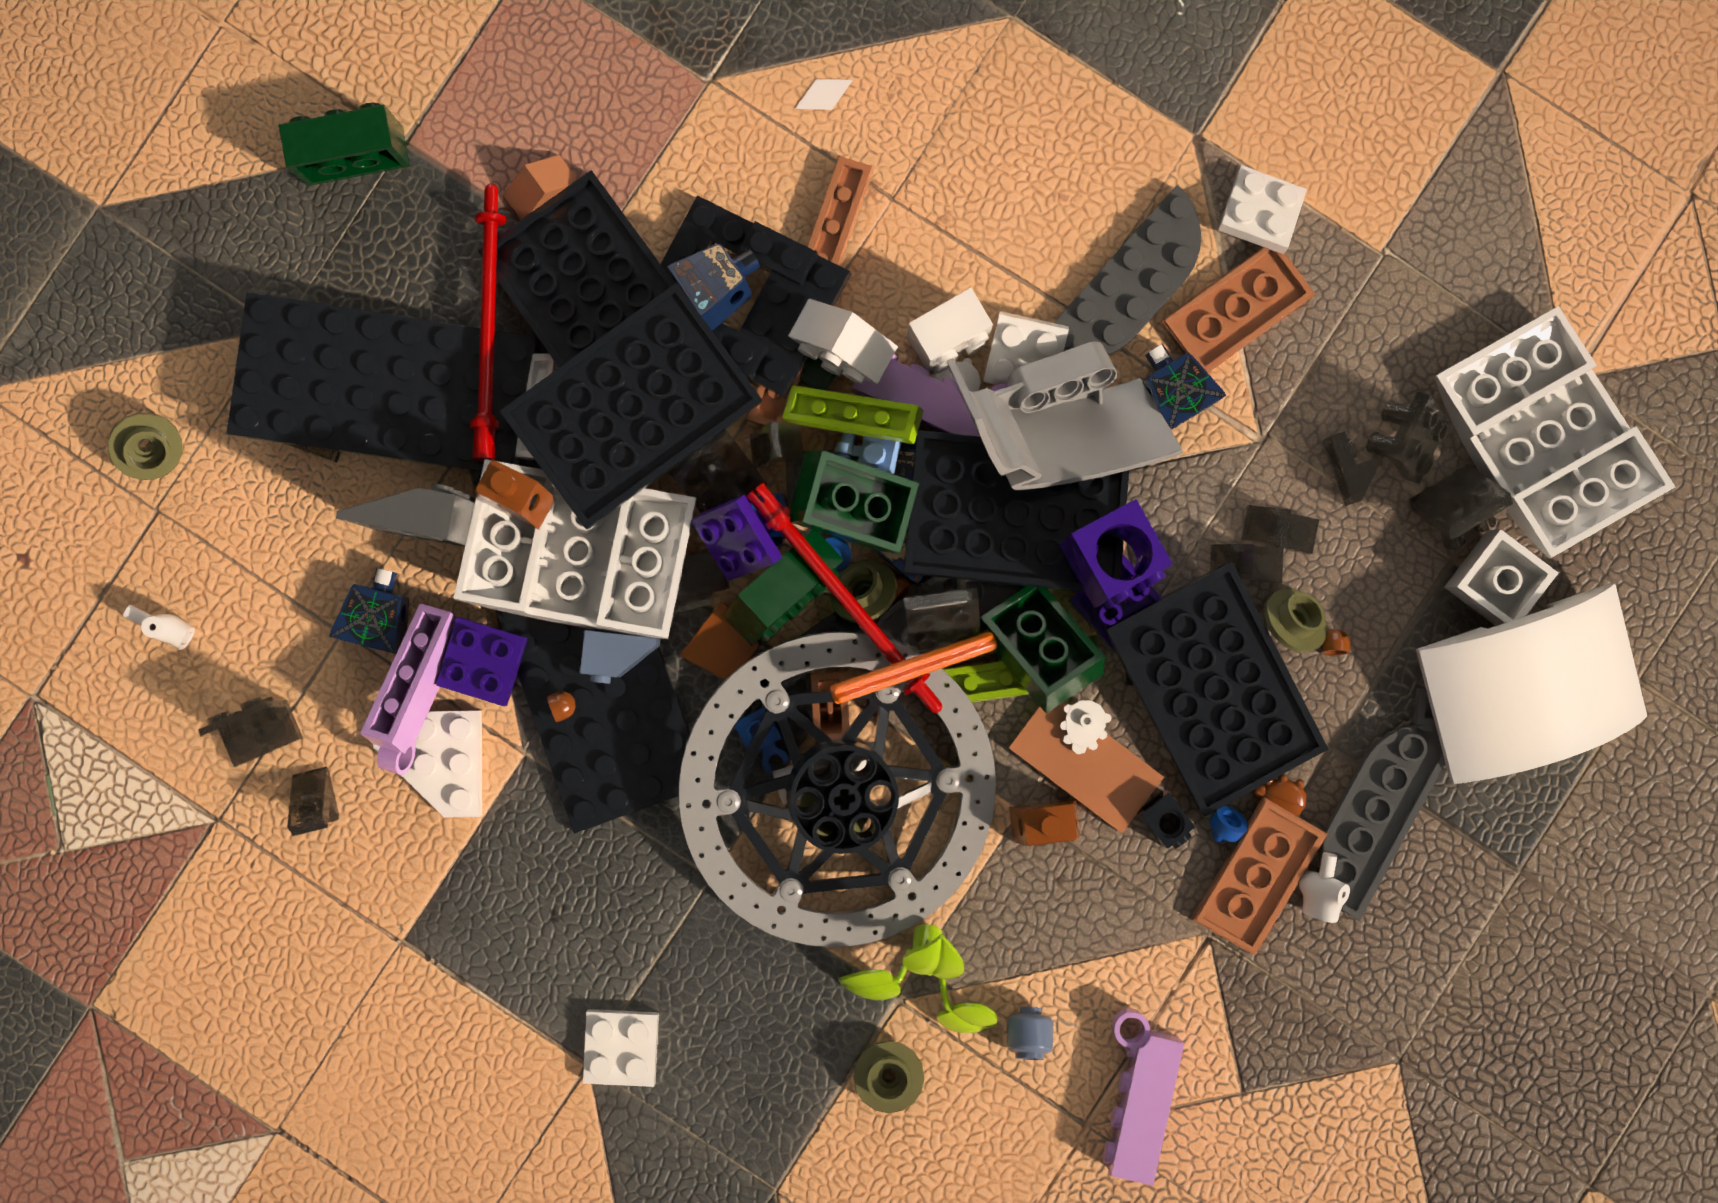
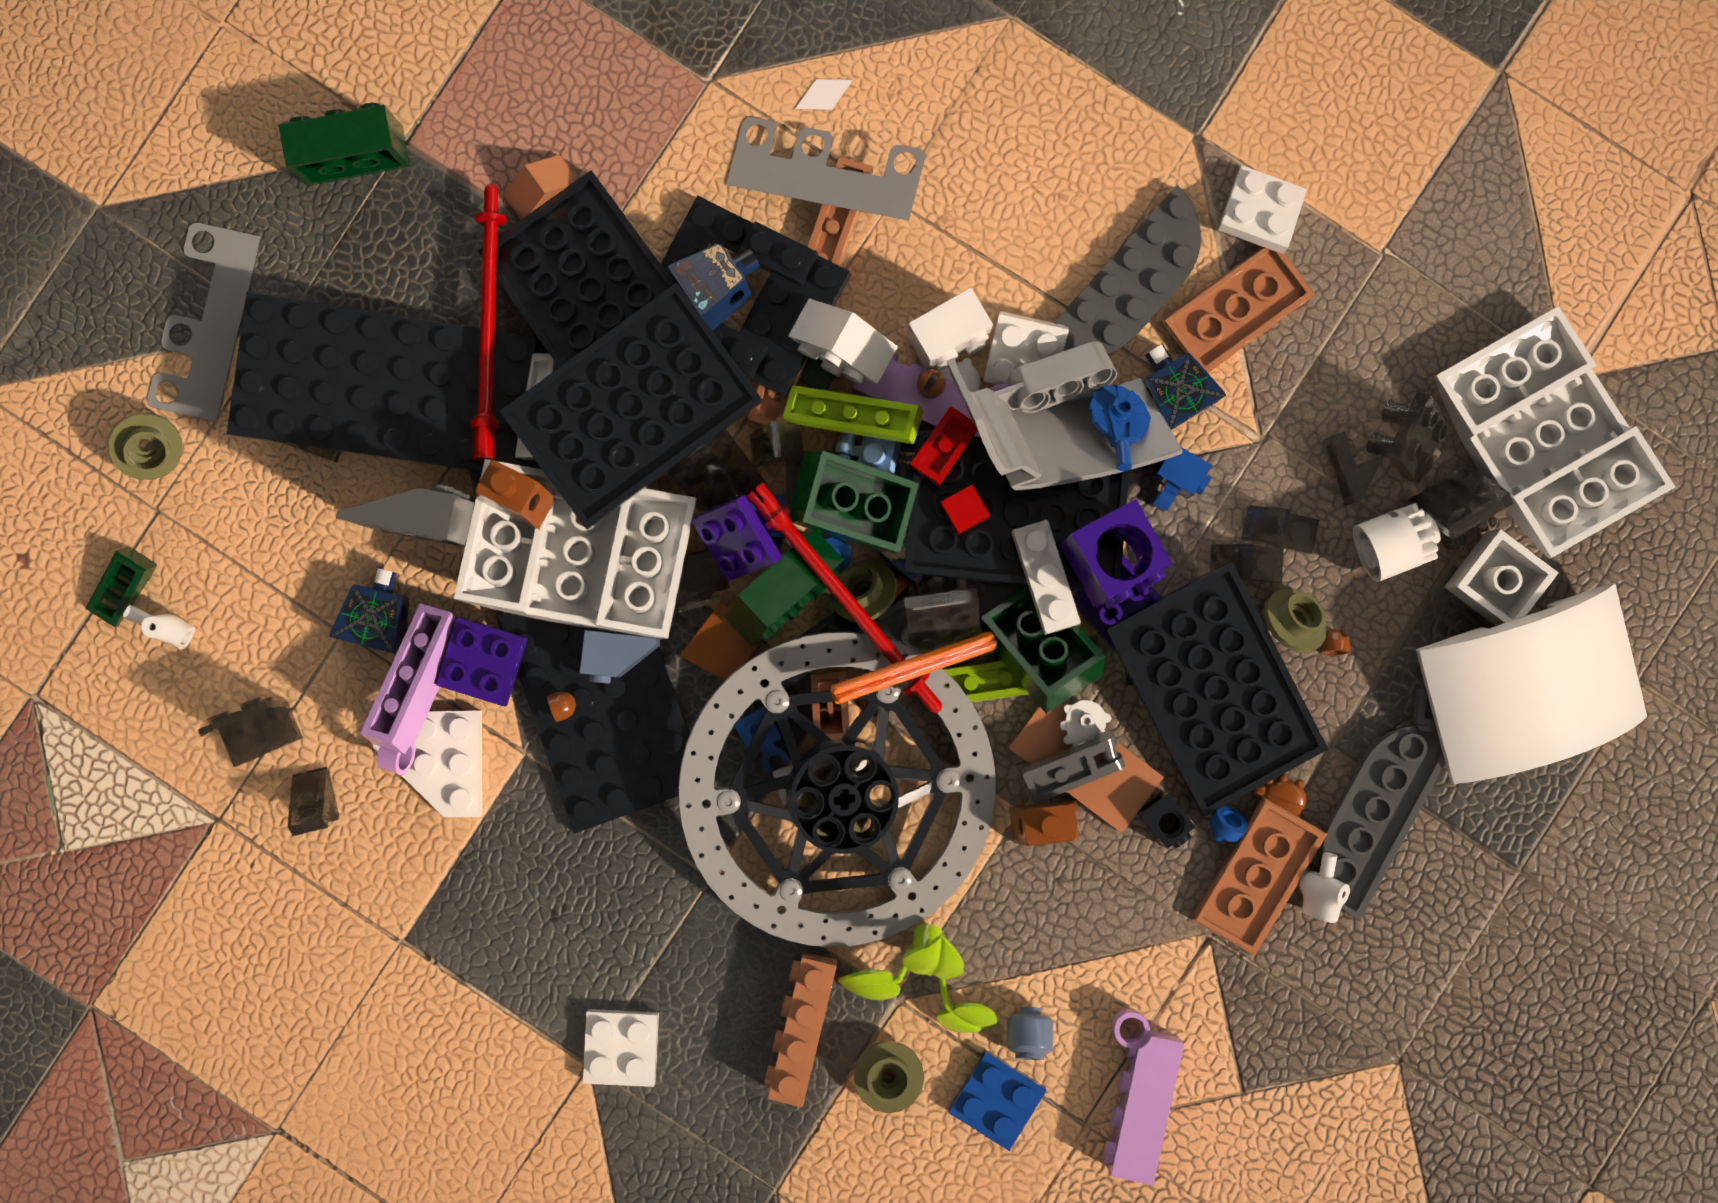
(133, 567): none -> dark green slope
(217, 333): none -> light grey piece
(802, 1030): none -> nougat brick
(813, 181): none -> light grey piece
(938, 387): none -> dark orange hinge
(944, 446): none -> red plate
(964, 509): none -> red tile
(997, 1100): none -> blue plate
(1045, 577): none -> white plate
(1072, 767): none -> dark grey plate
(1120, 417): none -> blue piece
(1181, 475): none -> blue brick
(1396, 542): none -> white gear

